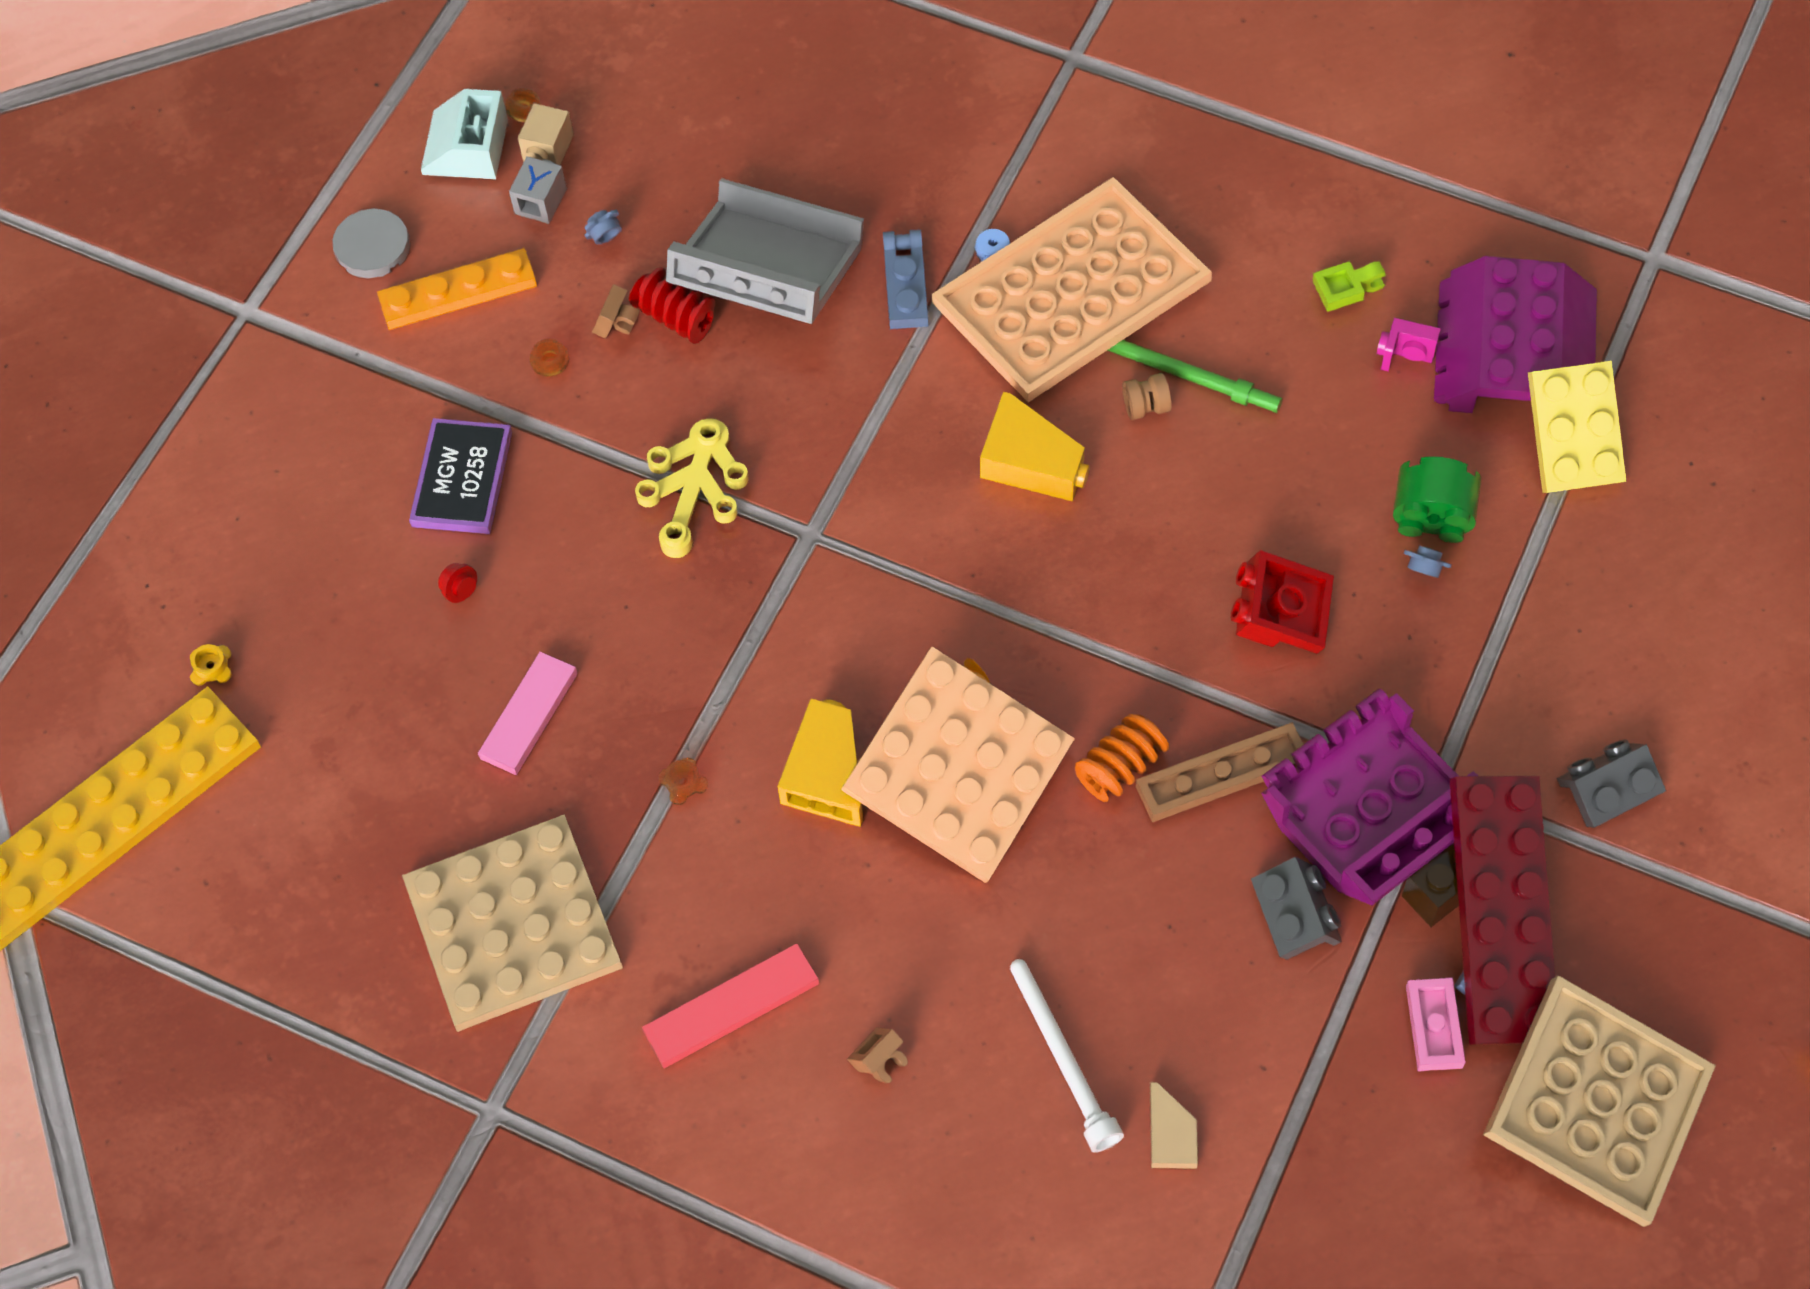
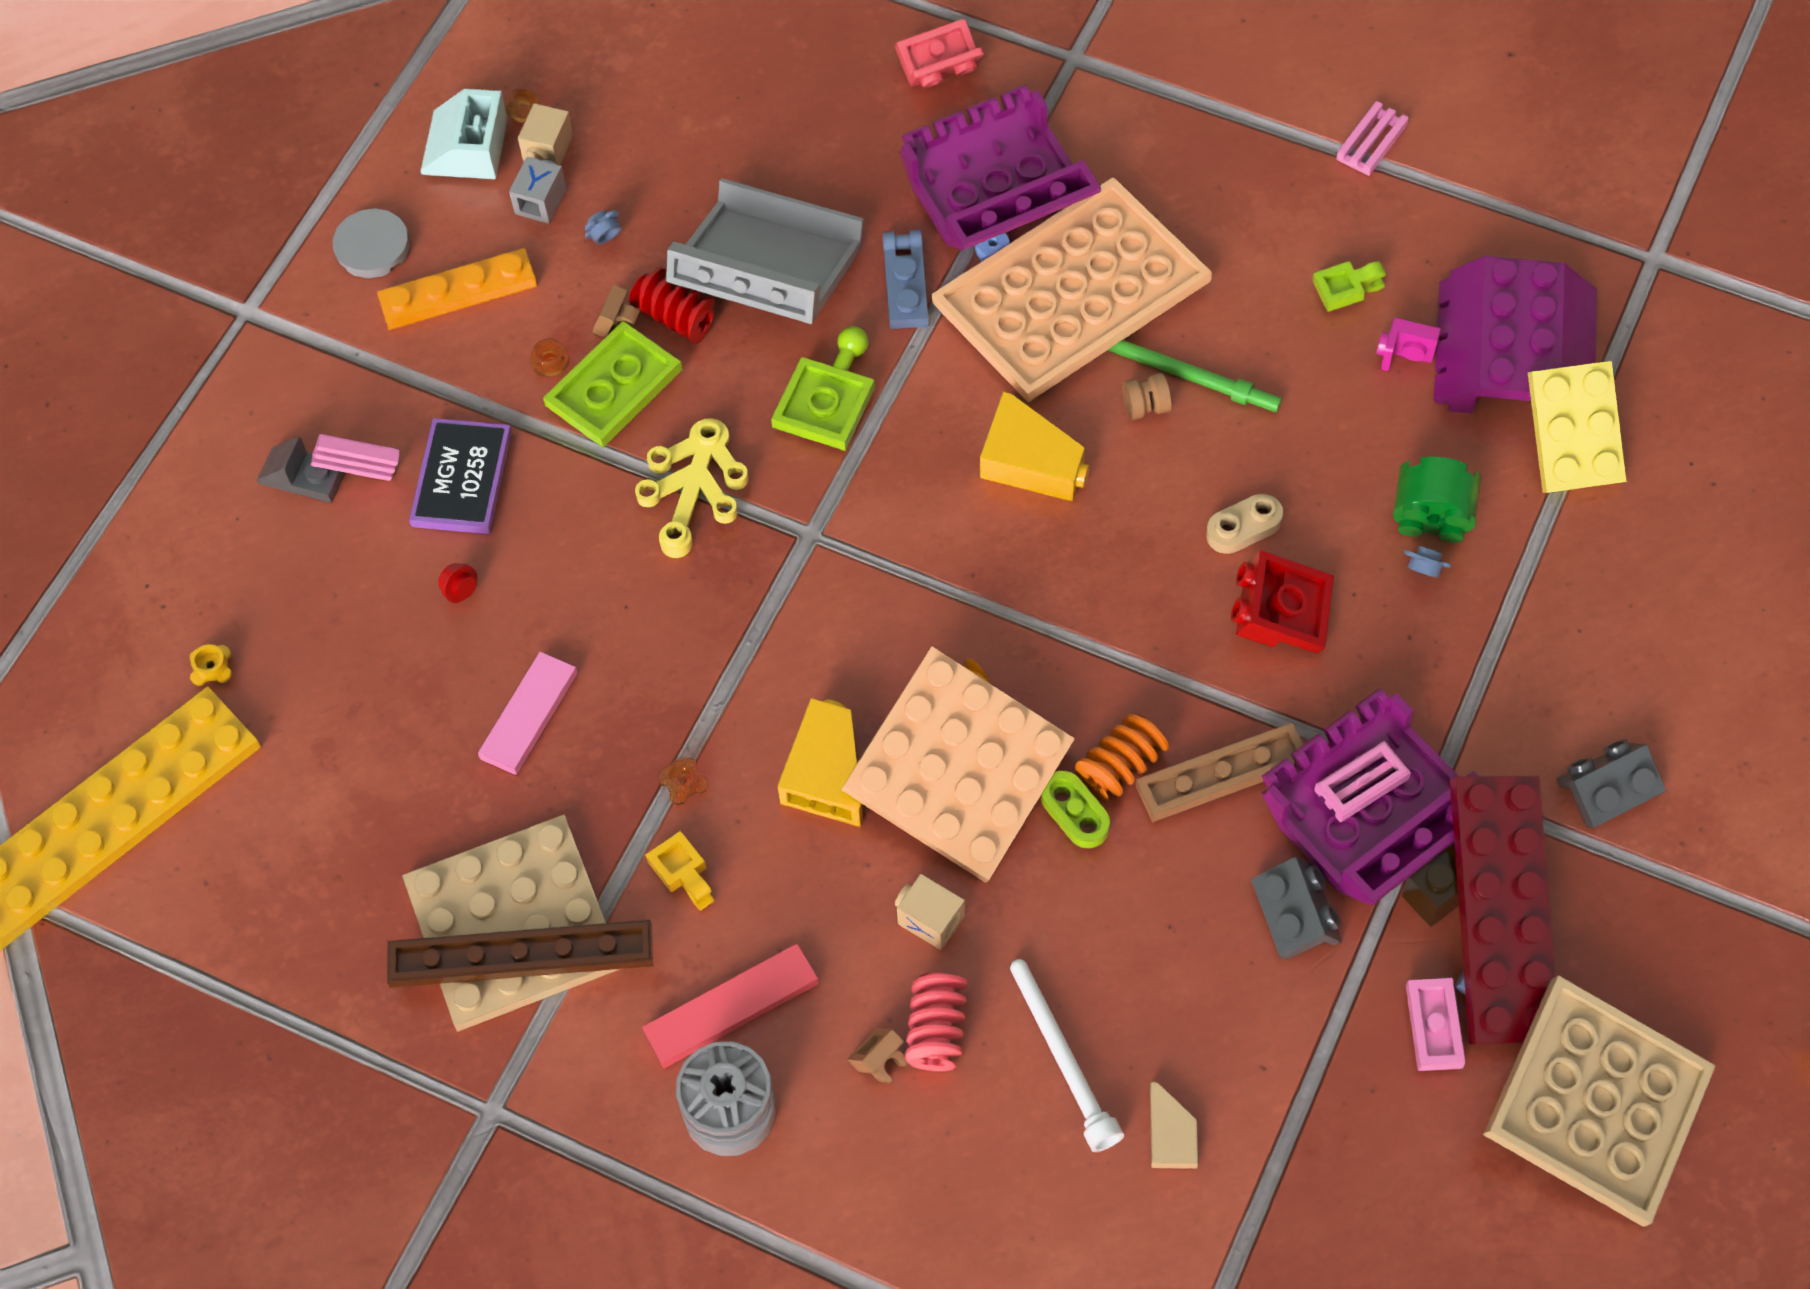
(290, 470): none -> dark grey slope
(355, 457): none -> bright pink tile
(519, 953): none -> reddish brown tile
(612, 384): none -> lime plate
(680, 865): none -> yellow plate
(733, 1121): none -> light grey wheel
(827, 400): none -> lime plate
(929, 911): none -> tan brick
(933, 1021): none -> coral piece
(938, 54): none -> coral bracket
(993, 170): none -> magenta slope
(1076, 811): none -> lime plate
(1247, 523): none -> tan plate
(1335, 800): none -> bright pink tile
(1385, 118): none -> bright pink tile

